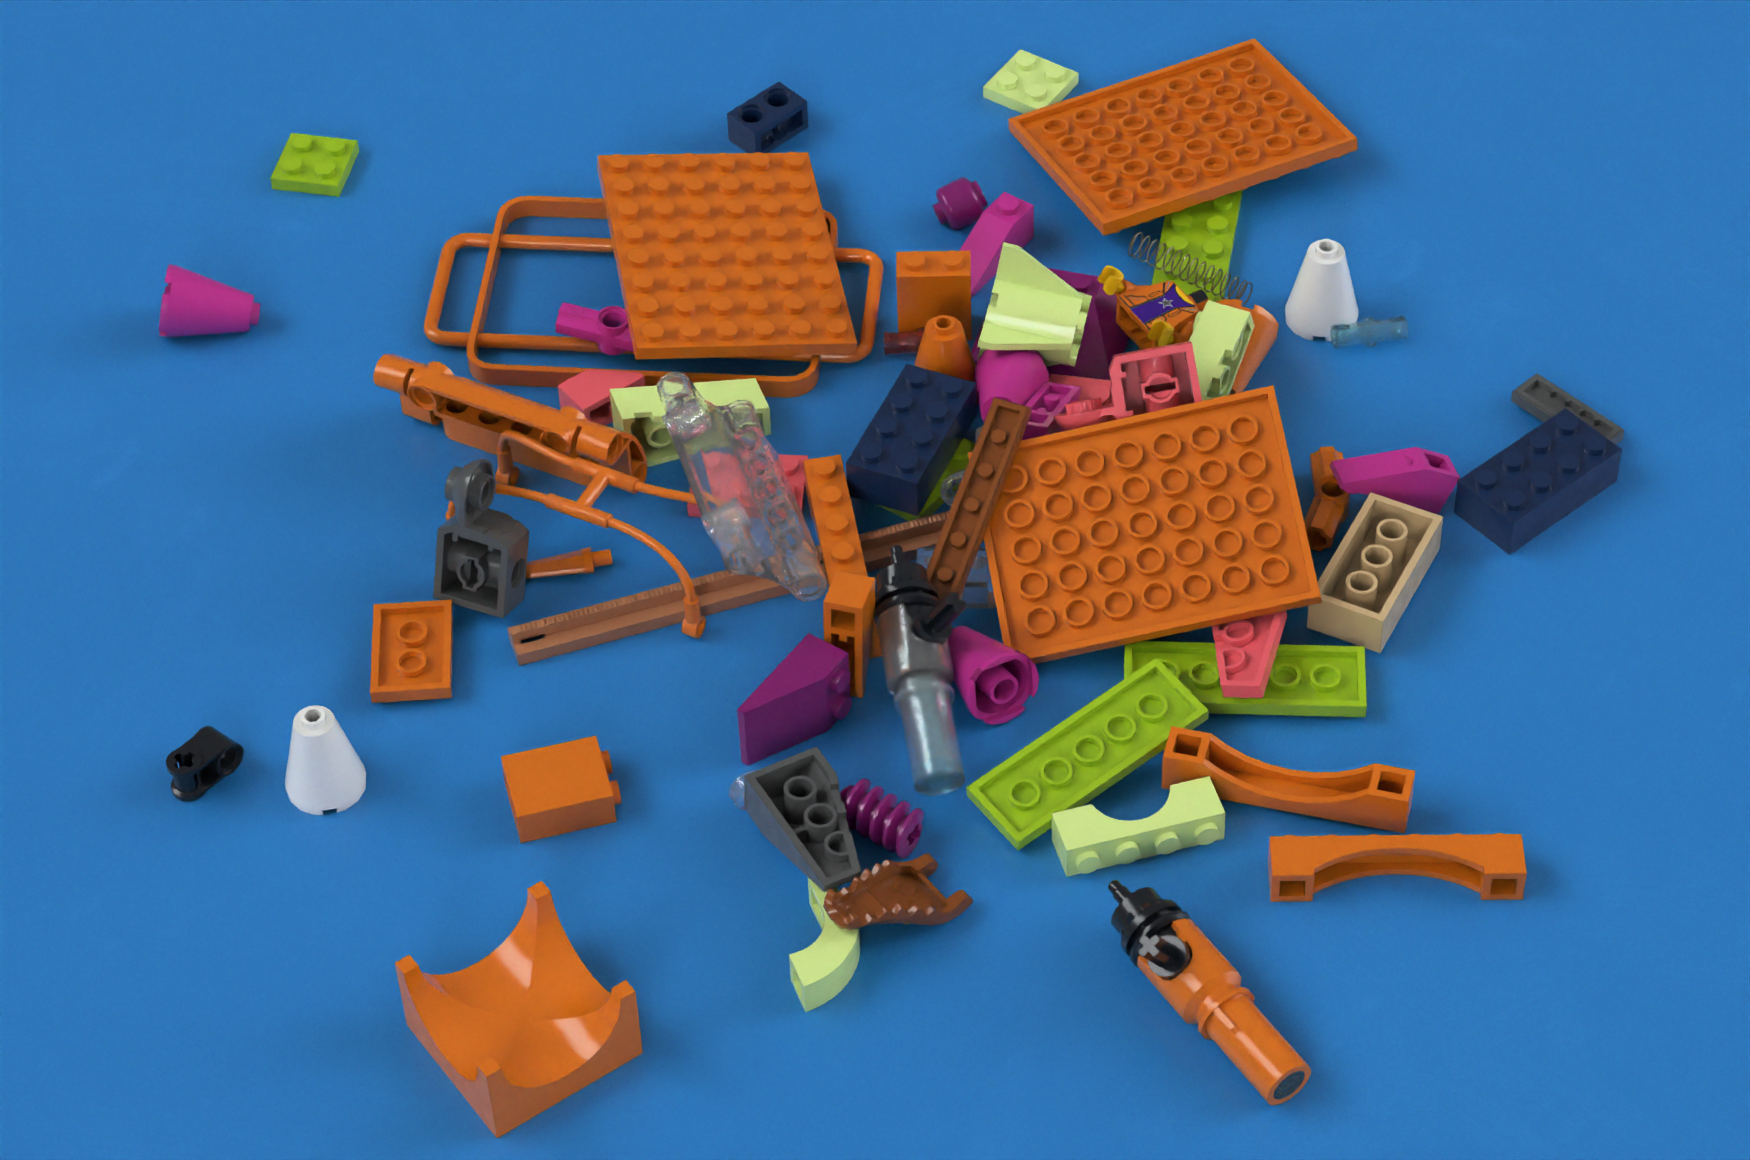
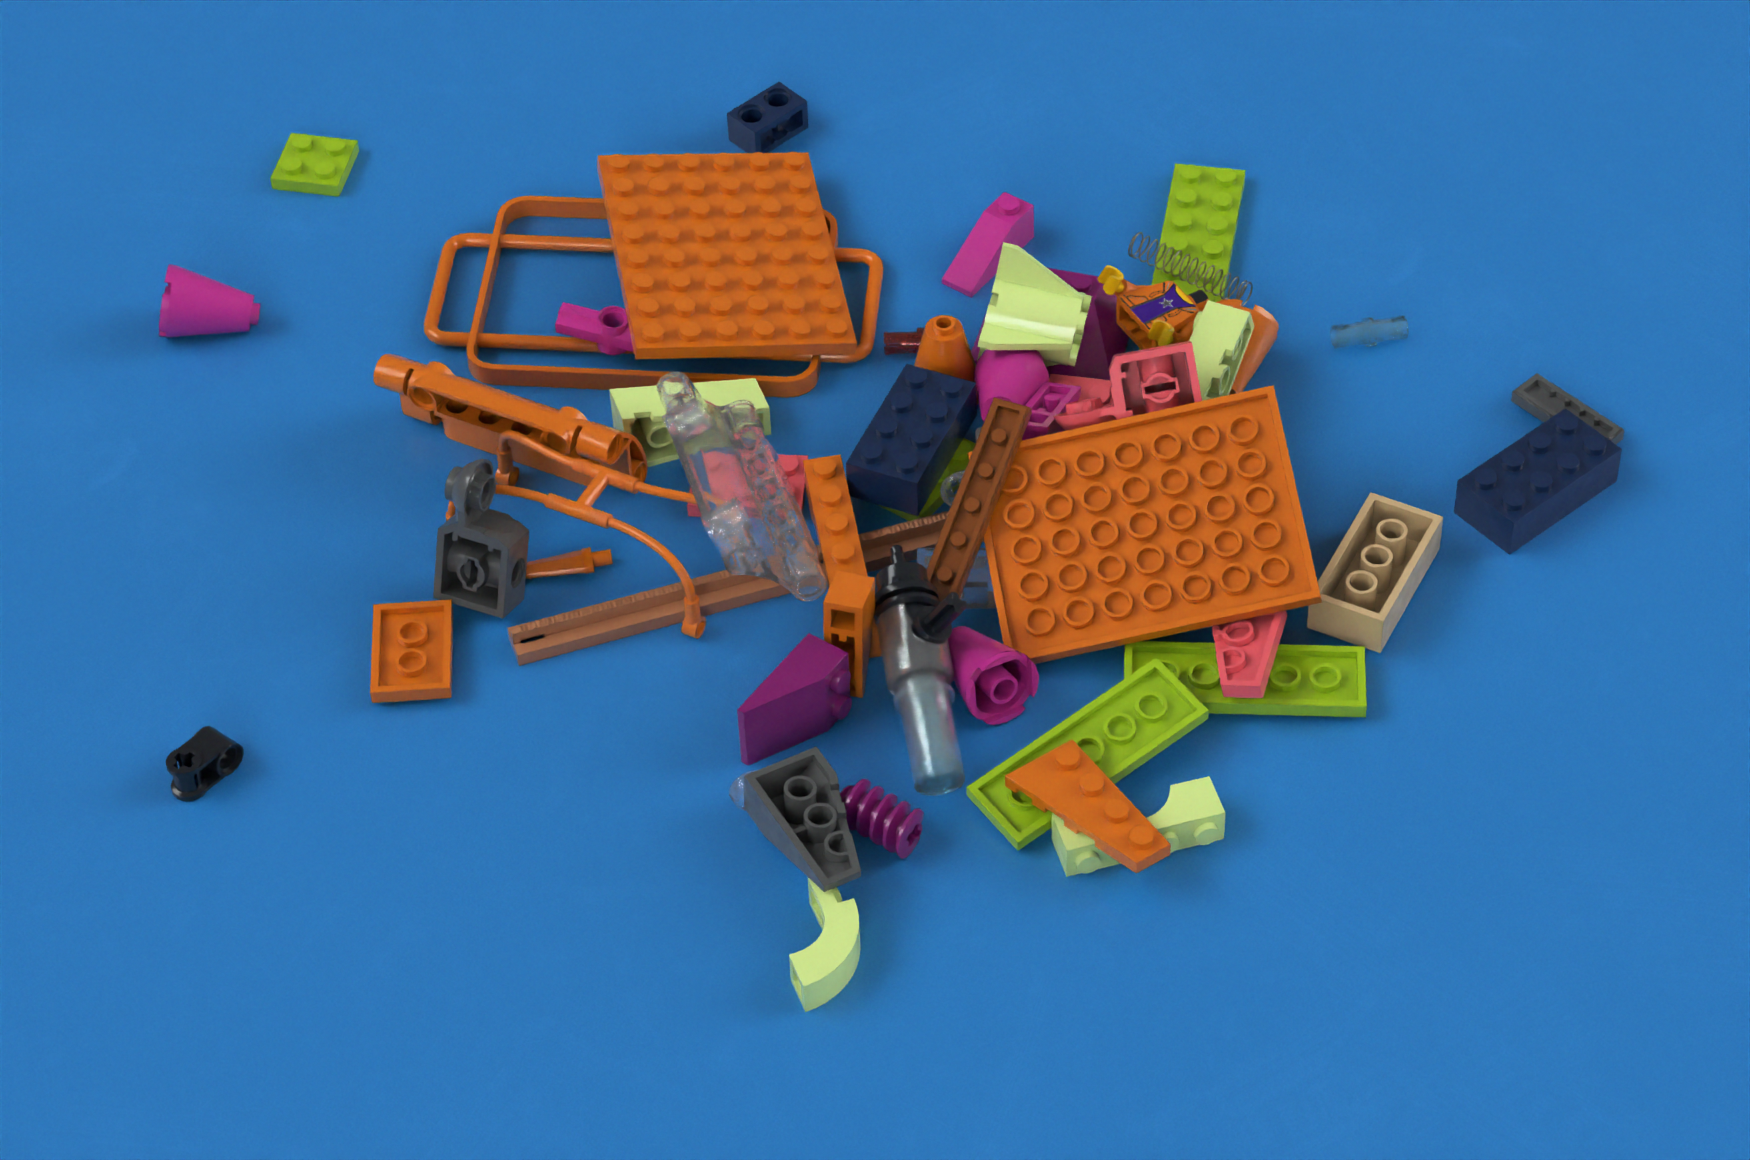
(322, 764): white cone -> none
(522, 1020): orange piece -> none
(560, 788): orange brick -> none
(591, 392): coral slope -> none
(894, 895): dark orange animal -> none
(933, 286): orange brick -> none
(959, 203): magenta head -> none
(1030, 83): yellowish green plate -> none
(1090, 804): none -> orange wing
(1181, 136): orange plate -> none
(1205, 990): orange piece -> none
(1321, 292): white cone -> none
(1329, 503): orange piece -> none
(1363, 796): orange arch -> none
(1404, 475): dark pink slope -> none
(1481, 862): orange arch -> none

